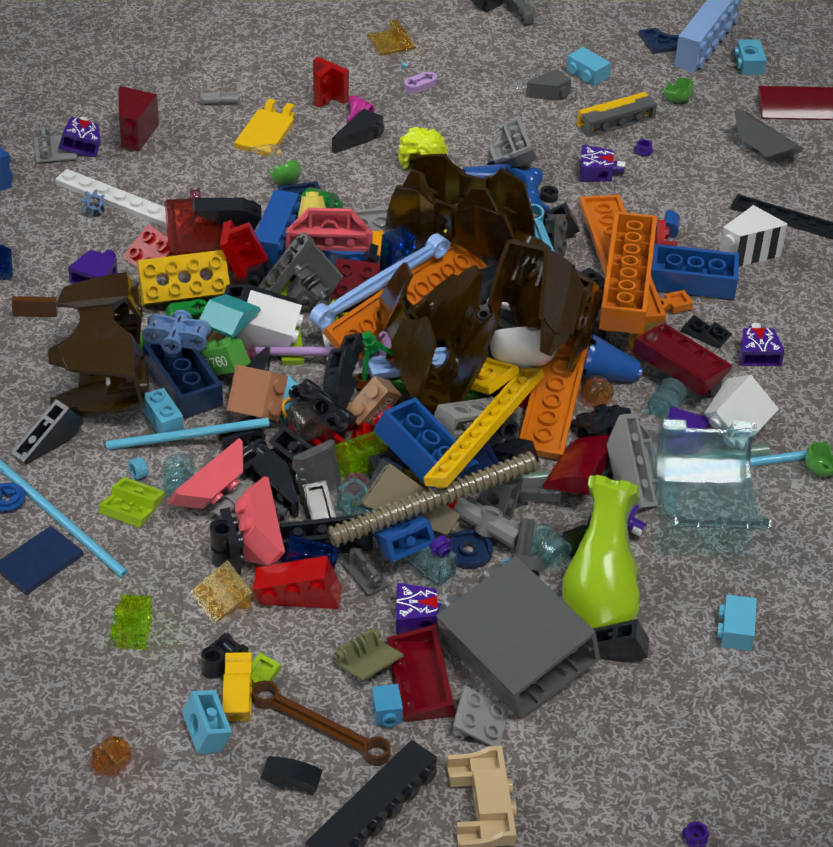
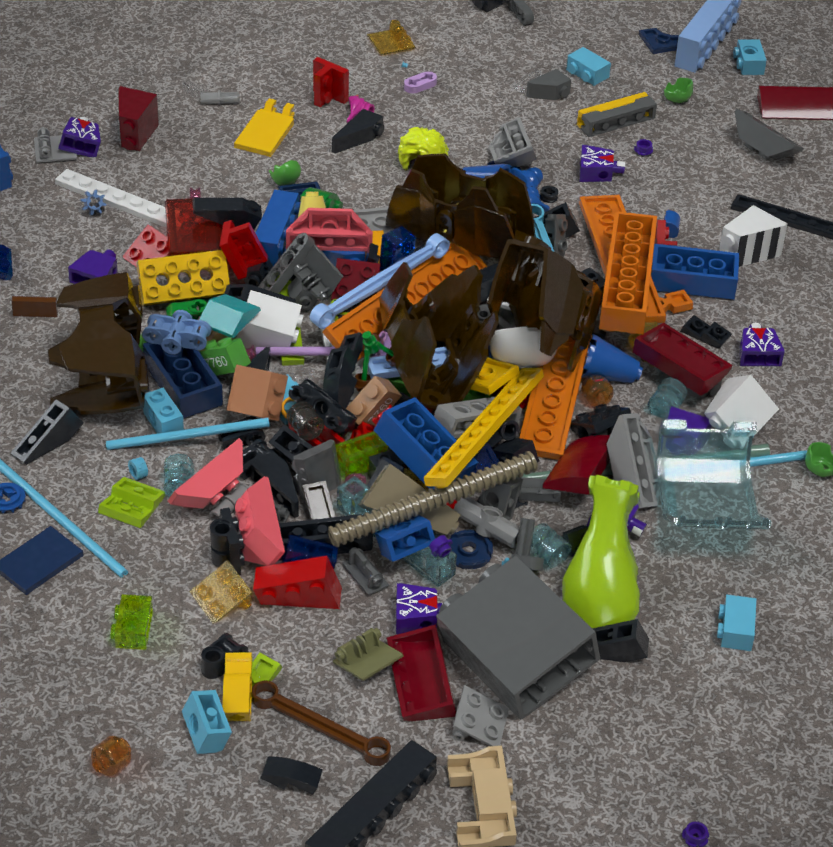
(274, 155): clear bracket -> none
(387, 705): dark azure brick -> none

